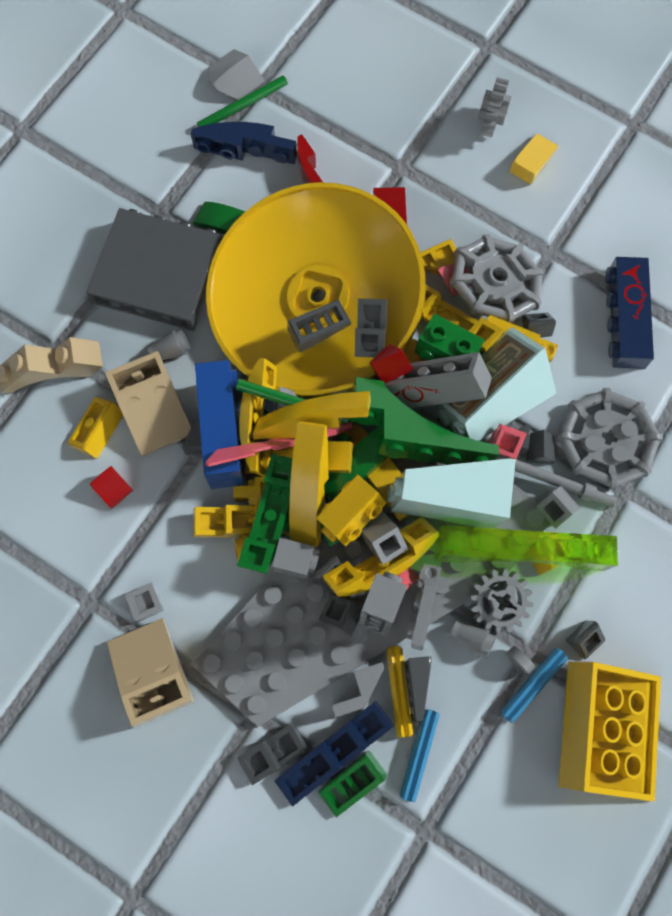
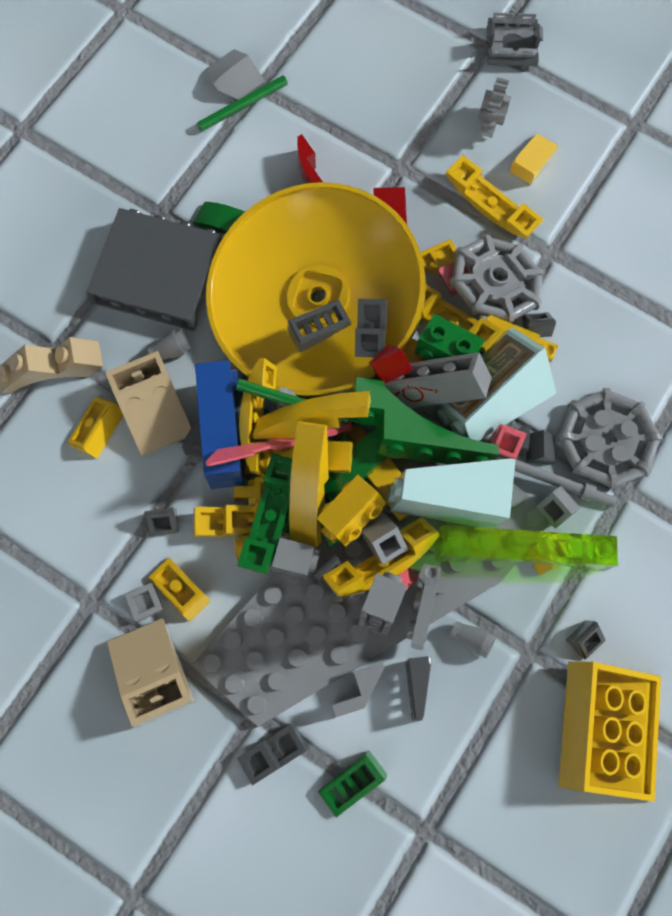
(111, 487): red slope -> none
(162, 521): none -> dark grey slope
(179, 589): none -> yellow slope
(236, 138): dark blue slope -> none
(334, 753): dark blue slope -> none
(341, 614): dark grey slope -> none
(399, 691): yellow axle -> none
(419, 756): dark azure axle -> none
(490, 201): none -> yellow slope
(494, 611): light grey gear -> none
(513, 39): none -> piece
(520, 660): light grey tile -> none
(534, 685): dark azure axle -> none
(630, 313): dark blue brick -> none

